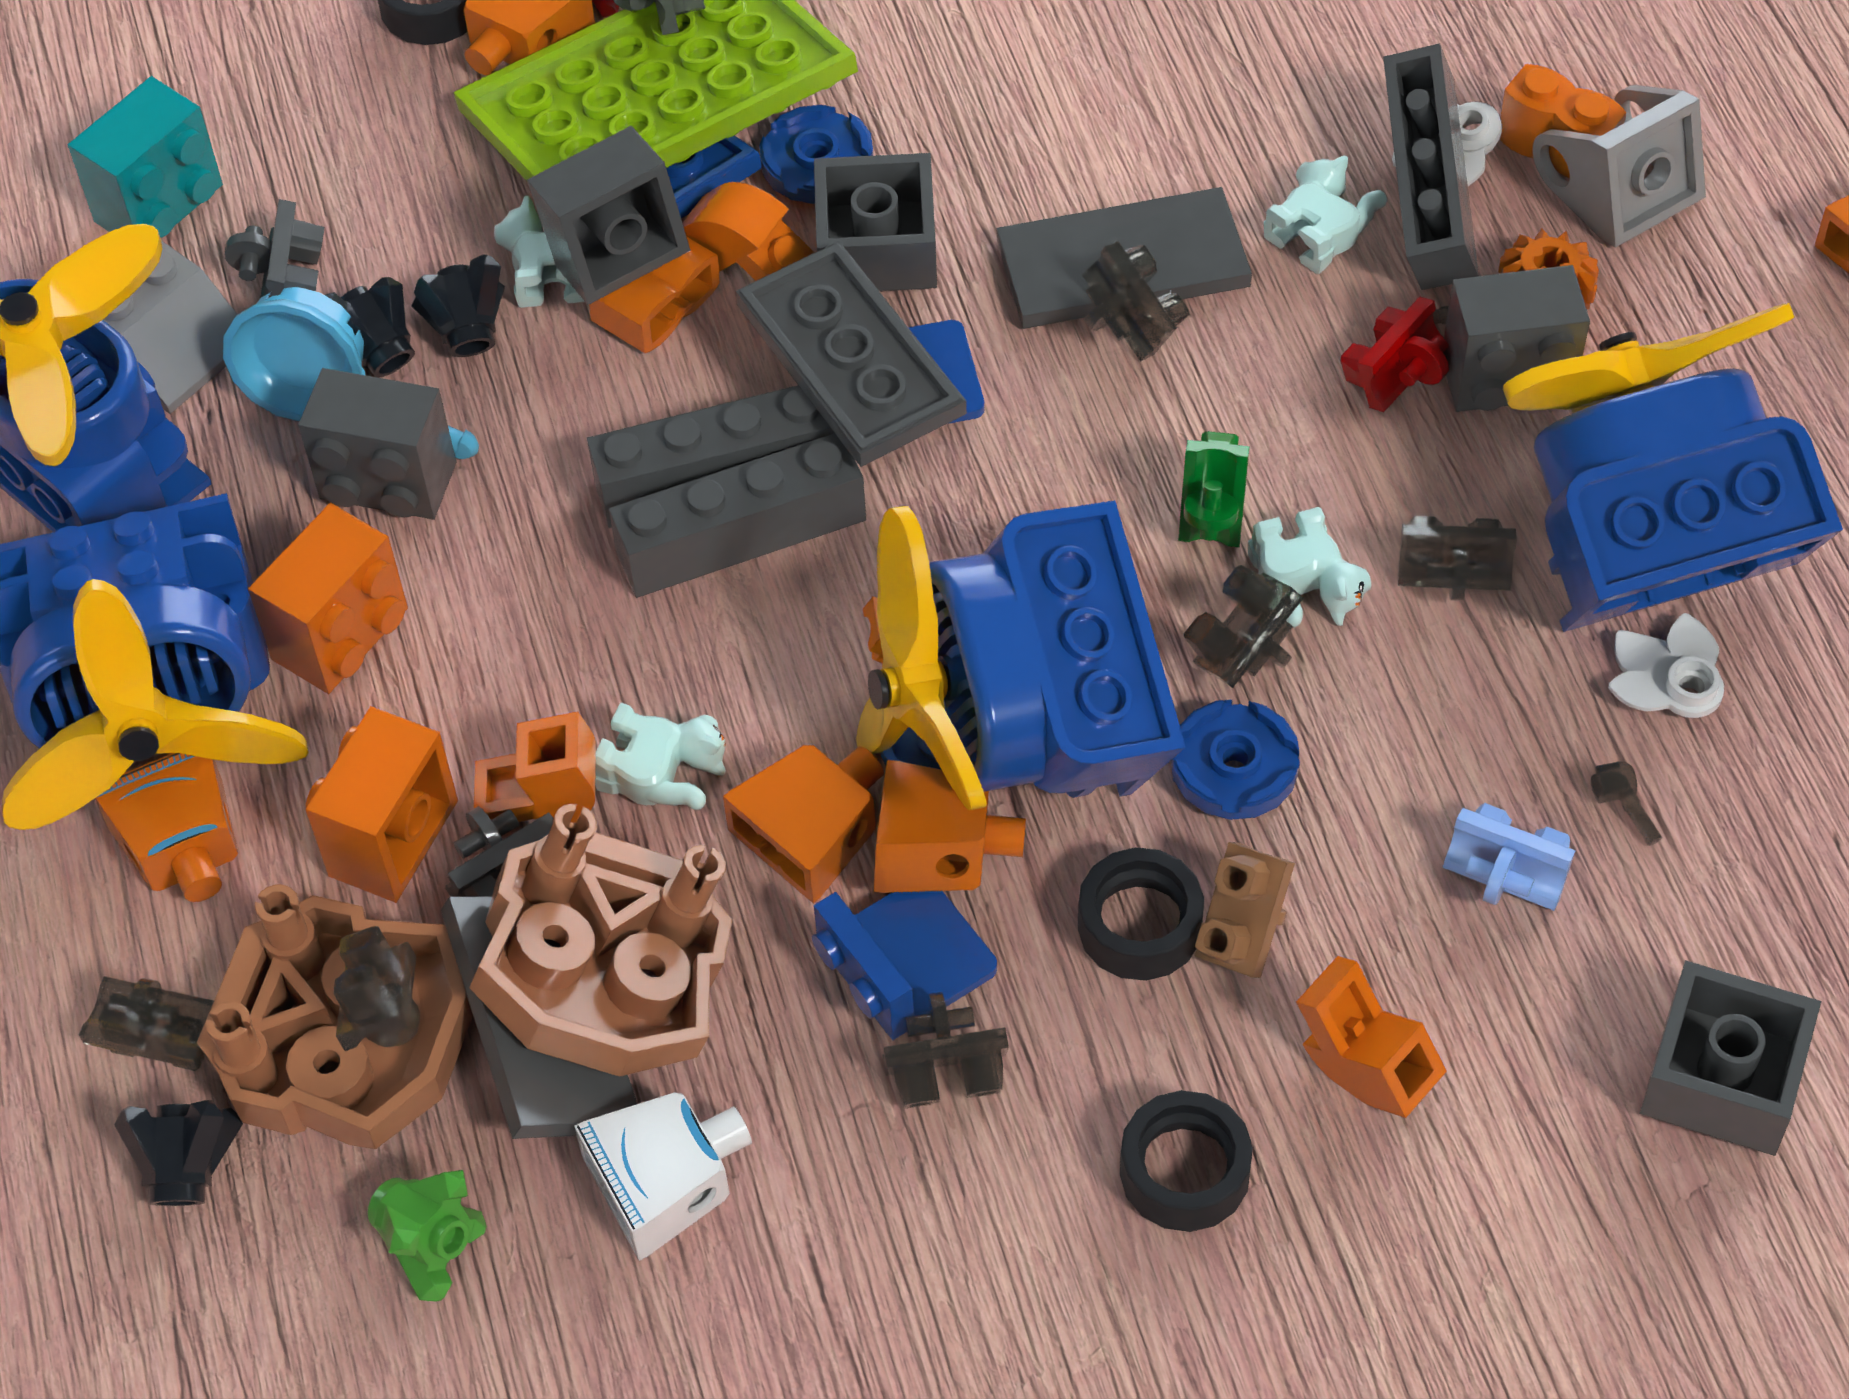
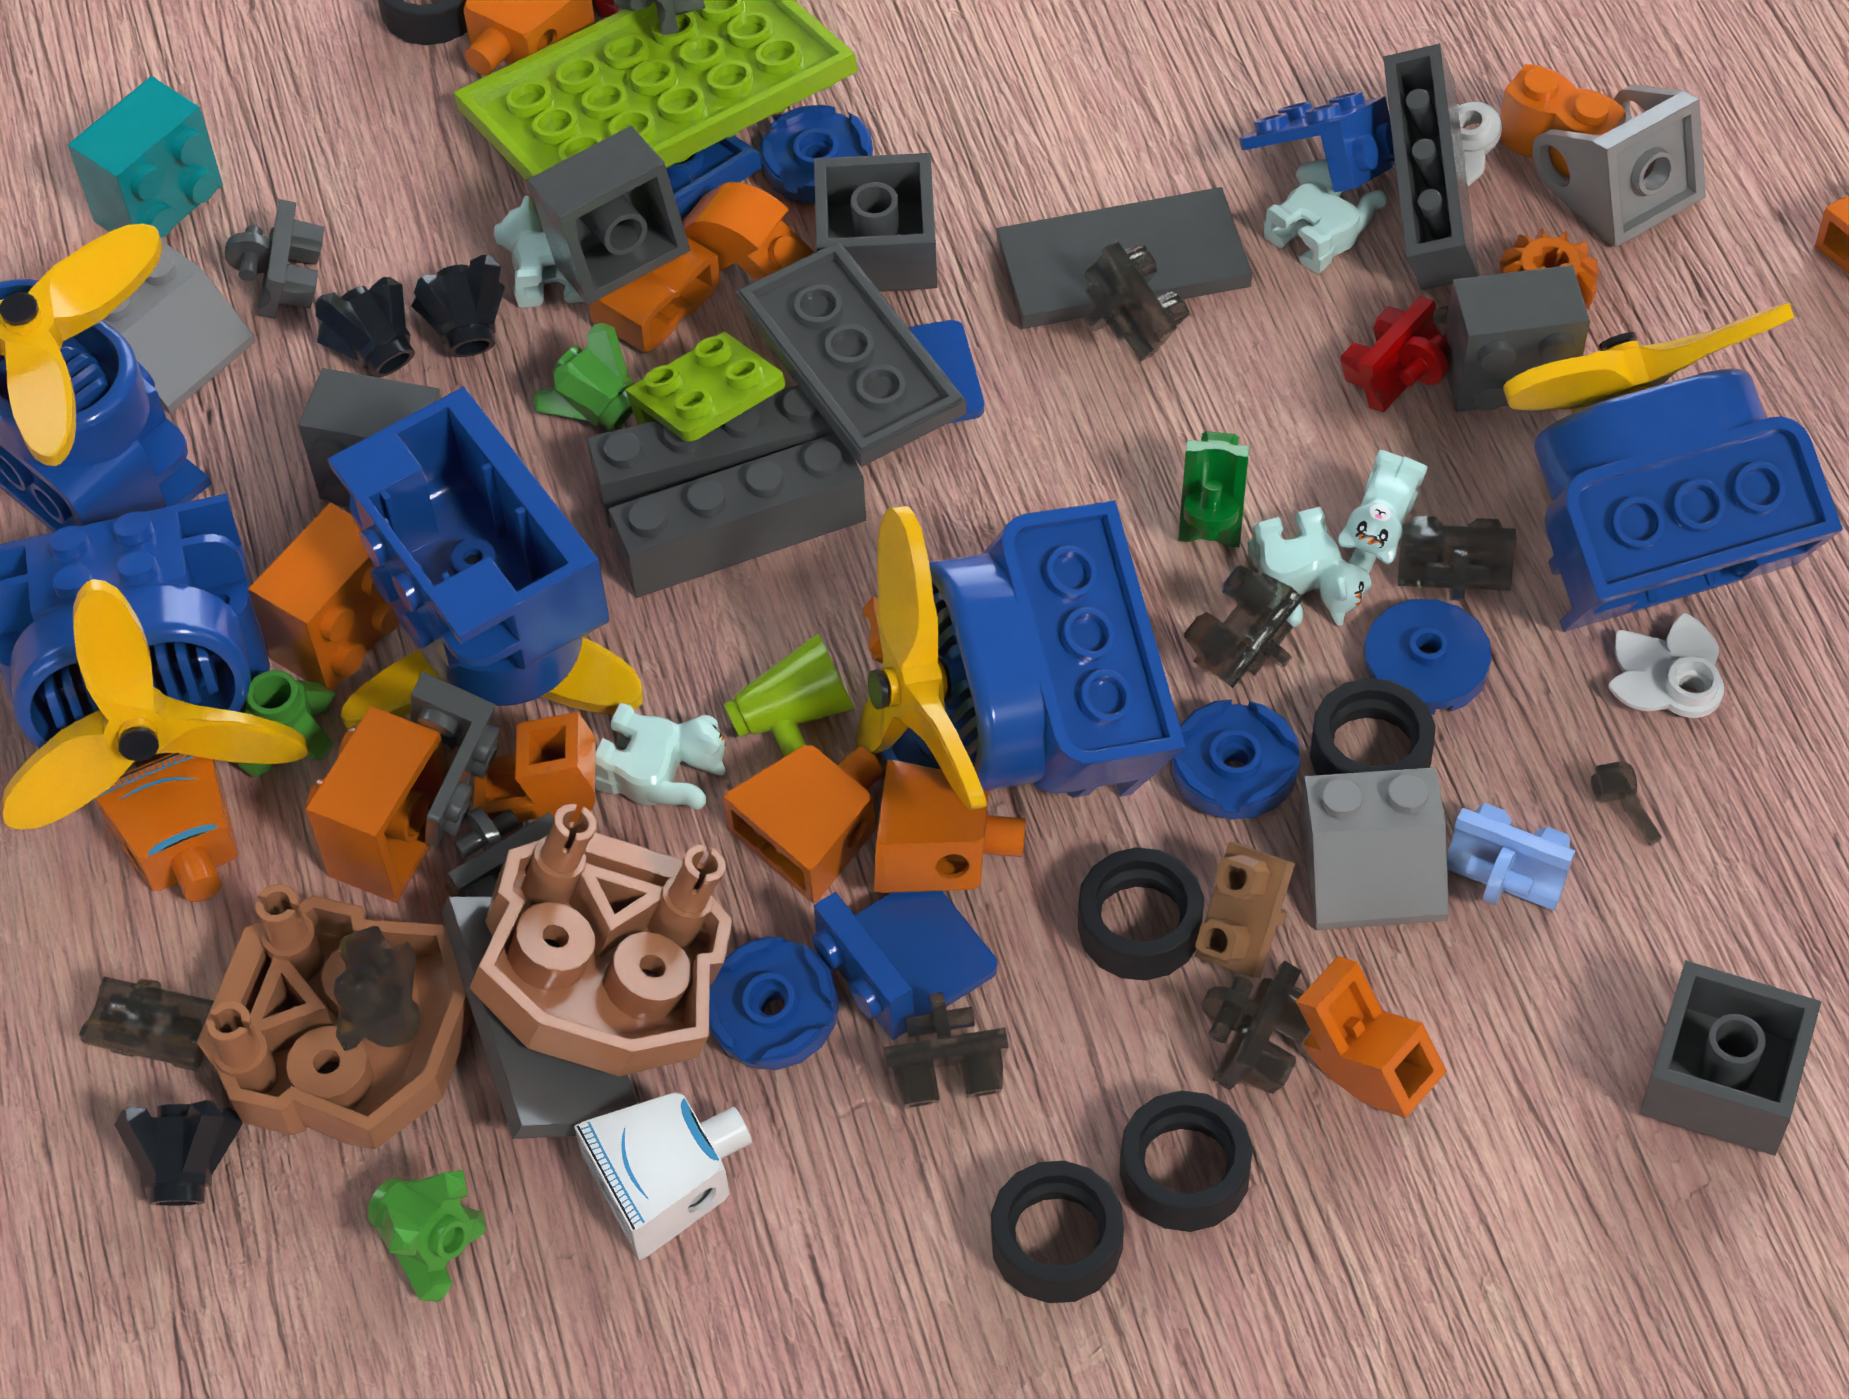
(286, 341): medium azure piece -> none
(293, 703): none -> bright green rock
(462, 722): none -> dark grey bracket
(477, 568): none -> blue brick
(590, 382): none -> bright green rock
(704, 387): none -> lime bracket
(753, 978): none -> blue plate
(790, 693): none -> lime piece
(1049, 1182): none -> black tyre
(1250, 1052): none -> clear smoke hips
(1352, 132): none -> blue bracket
(1373, 700): none -> black tyre
(1375, 848): none -> light grey slope
(1378, 521): none -> light aqua animal
(1439, 679): none -> blue plate

